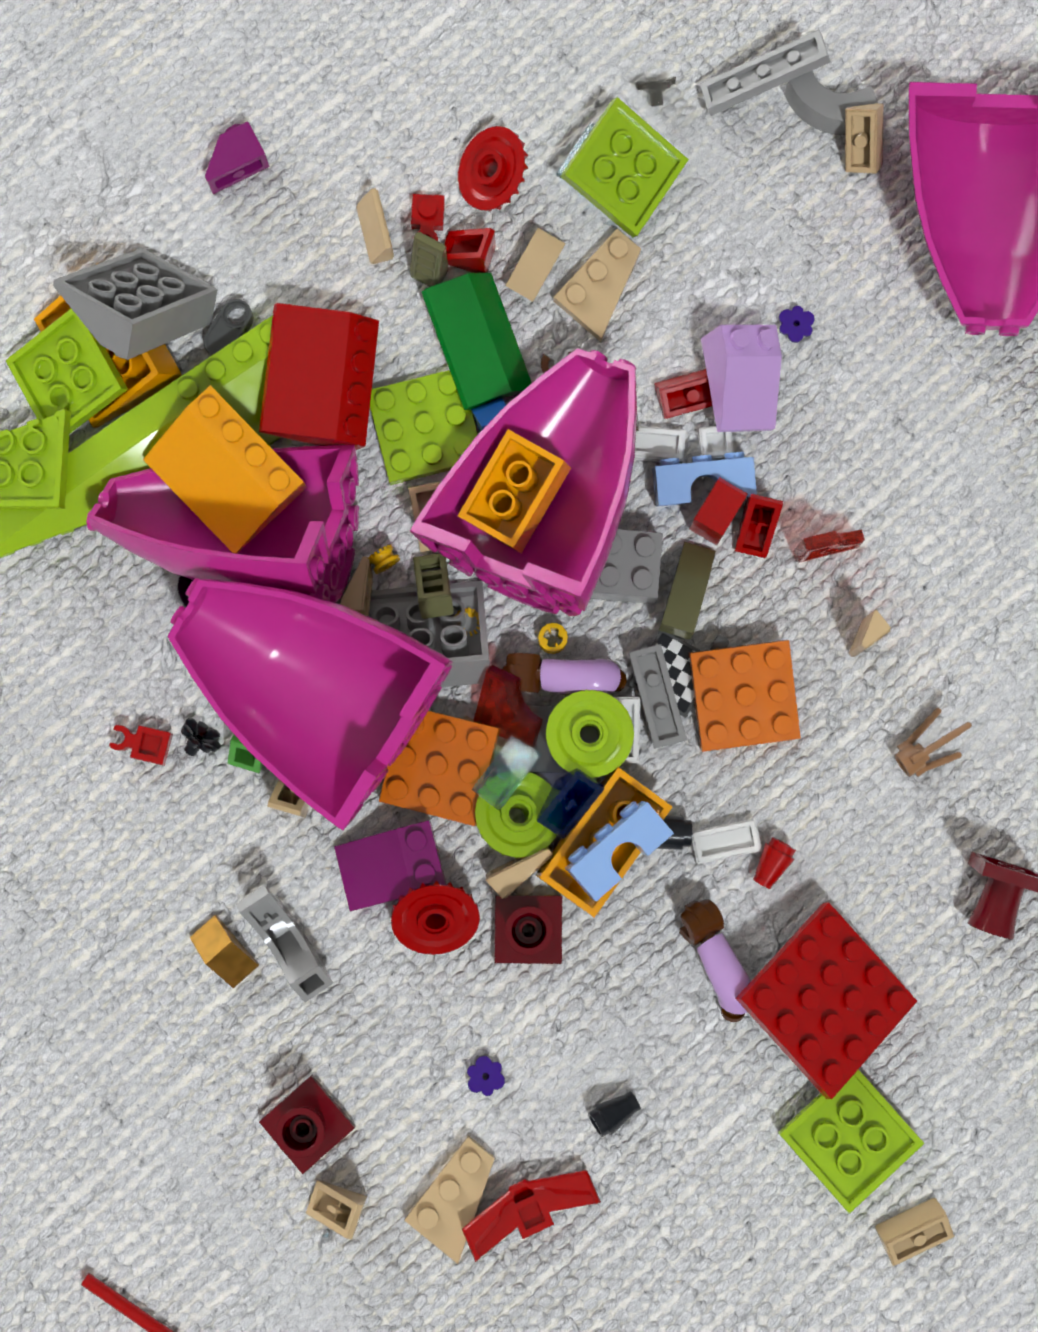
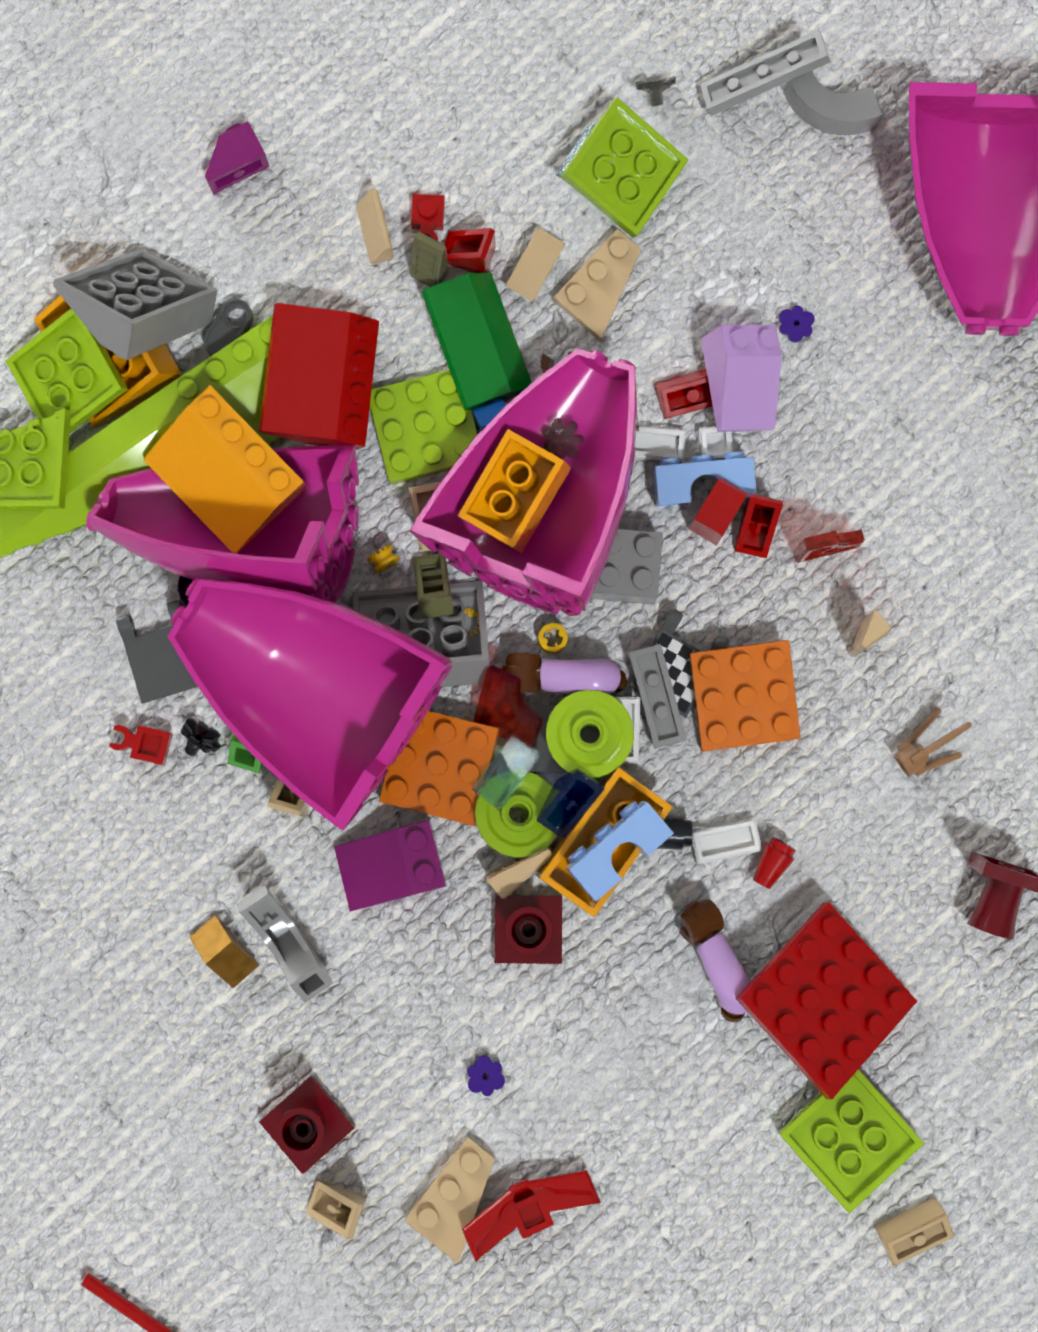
(154, 660): none -> dark grey flag
(360, 588): tan slope -> none
(435, 918): red gear -> none
(492, 168): red gear -> none
(562, 439): none -> clear smoke plant
(612, 1114): black cone -> none
(687, 591): olive slope -> none
(864, 138): tan slope -> none

